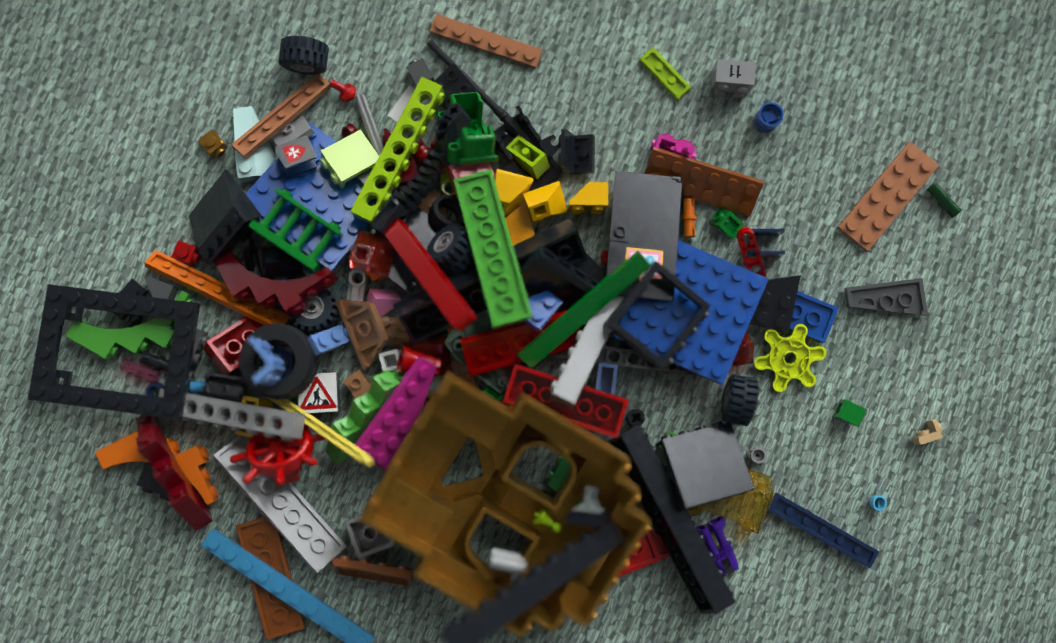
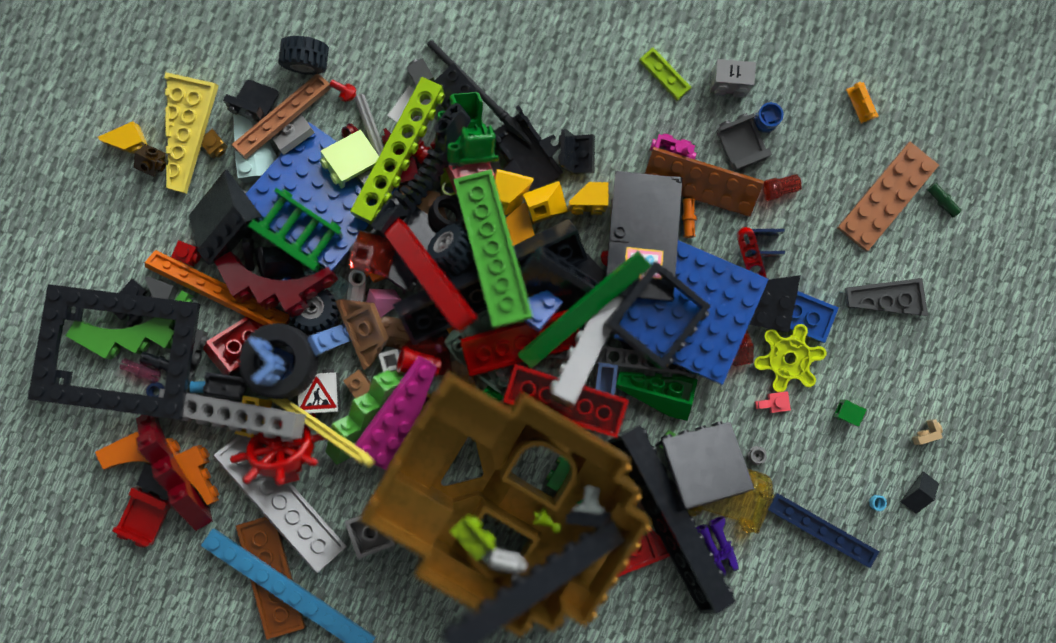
(126, 138): none -> yellow slope
(142, 518): none -> red panel
(149, 160): none -> dark brown brick
(186, 122): none -> light yellow wing
(252, 101): none -> black bracket
(296, 157): piece -> none
(380, 572): dark orange plate -> none
(473, 537): none -> lime bracket
(485, 41): nougat plate -> none
(528, 157): lime slope -> none
(629, 418): black bush -> none
(666, 394): none -> green wedge
(726, 222): green bracket -> none
(739, 400): black wheel -> none
(742, 142): none -> dark grey panel
(775, 188): none -> clear red piece
(776, 402): none -> coral plate
(862, 102): none -> light orange hinge
(921, 493): none -> black slope

